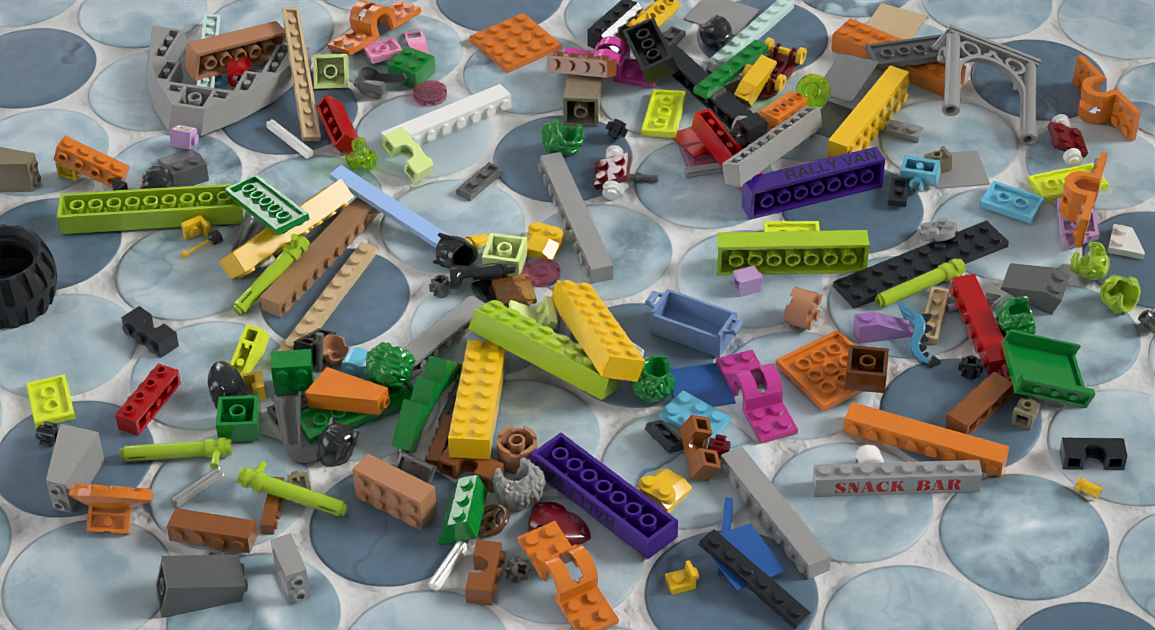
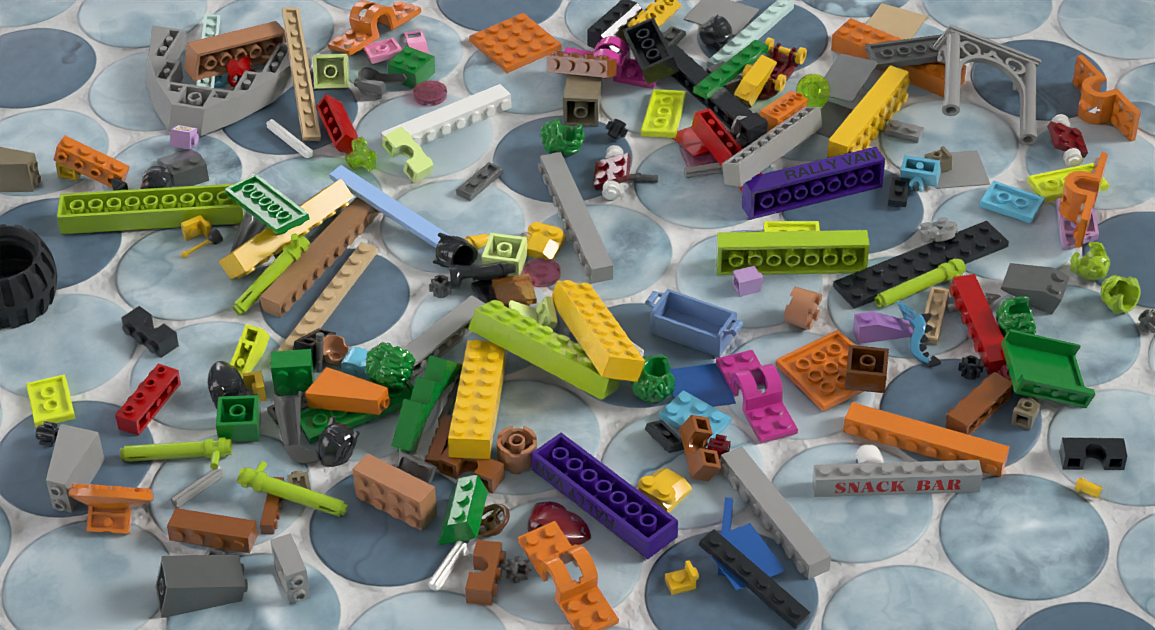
(523, 489): light grey hair -> none
(1125, 242): white wing -> none

